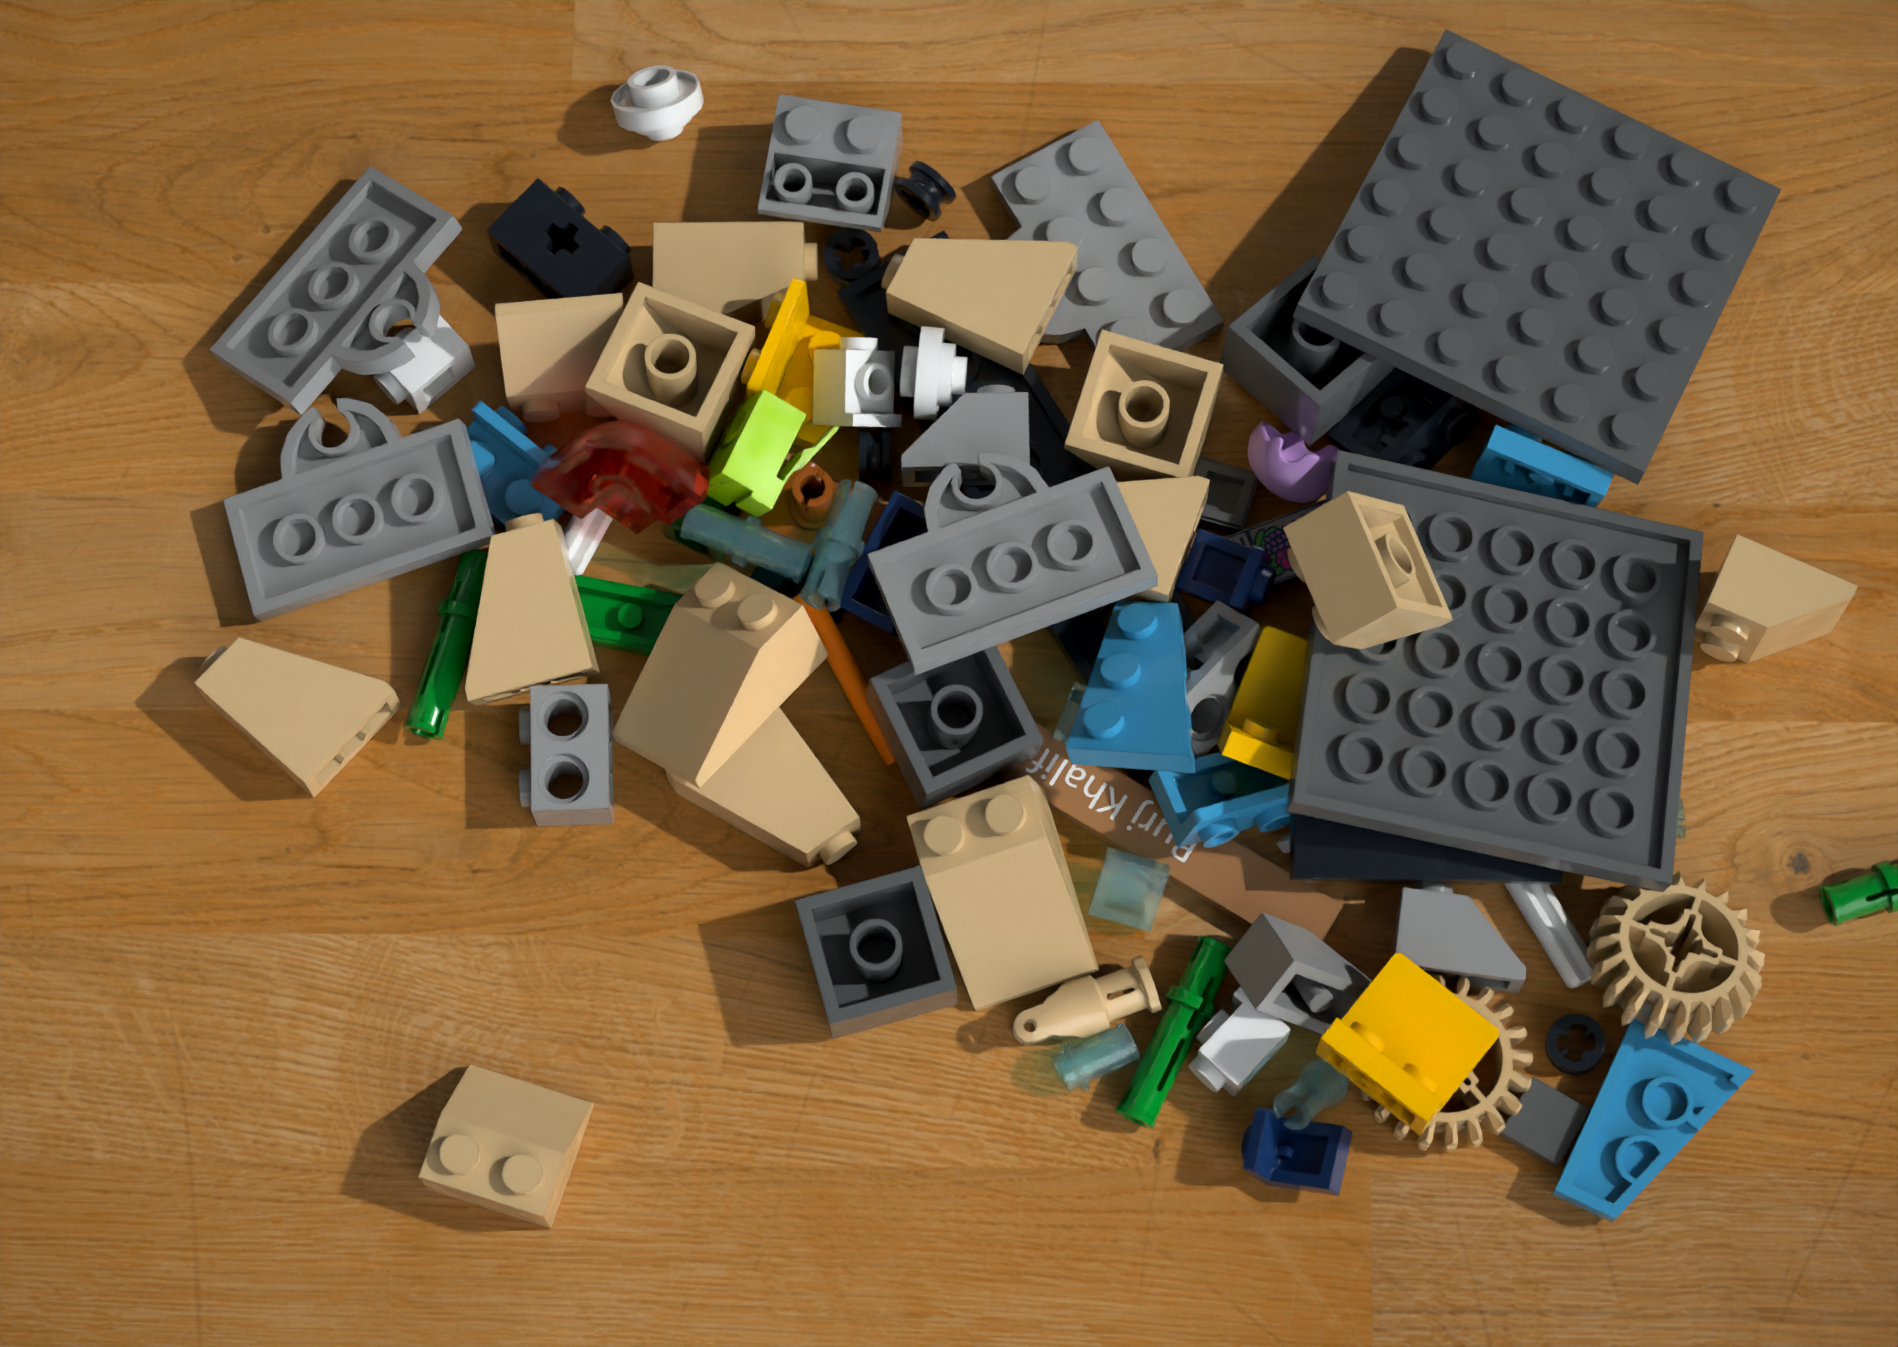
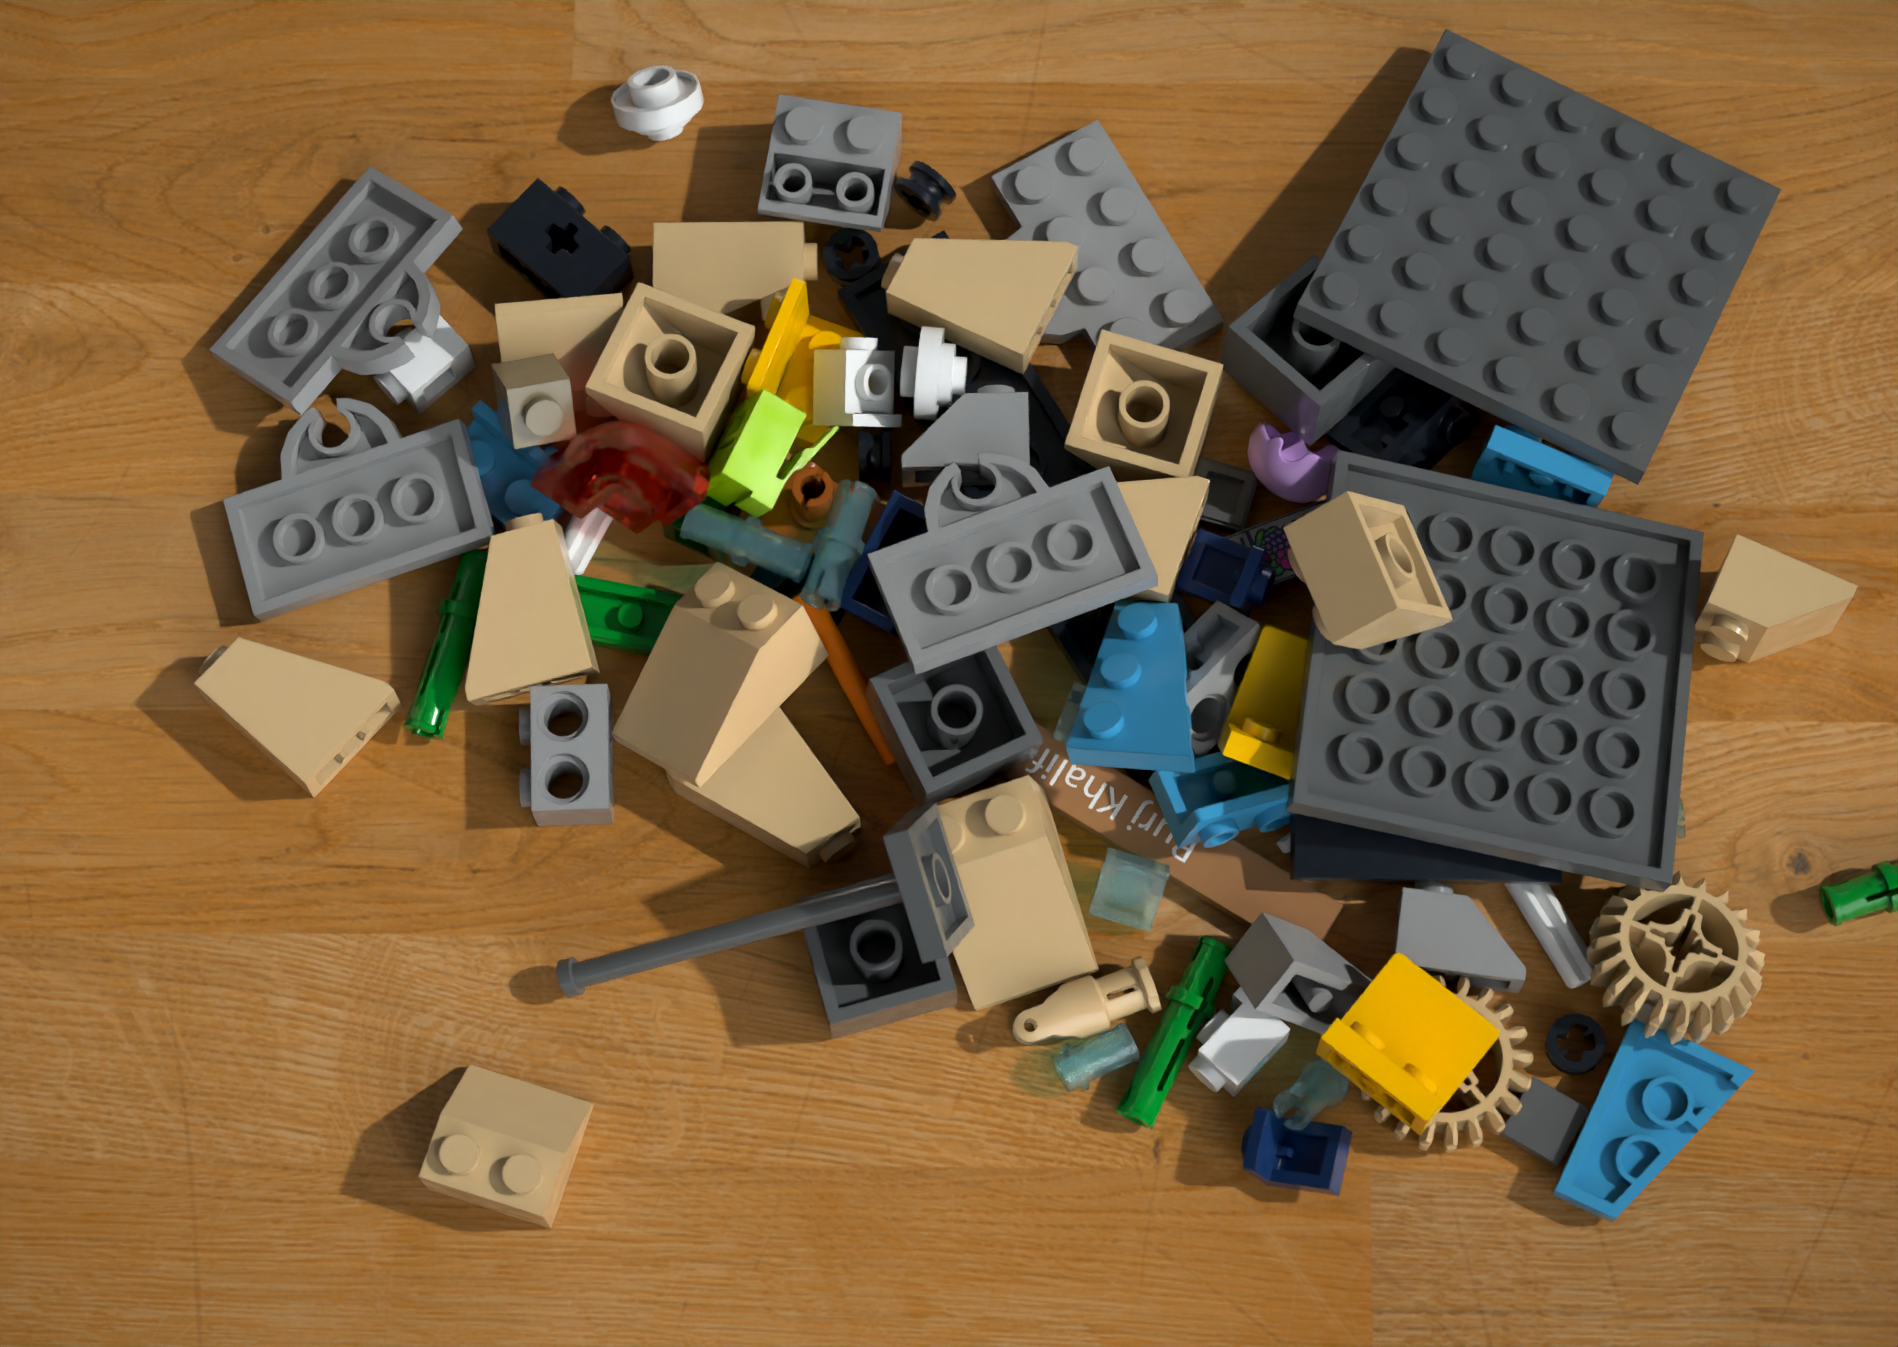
(534, 401): none -> dark tan brick
(923, 881): none -> dark grey tile

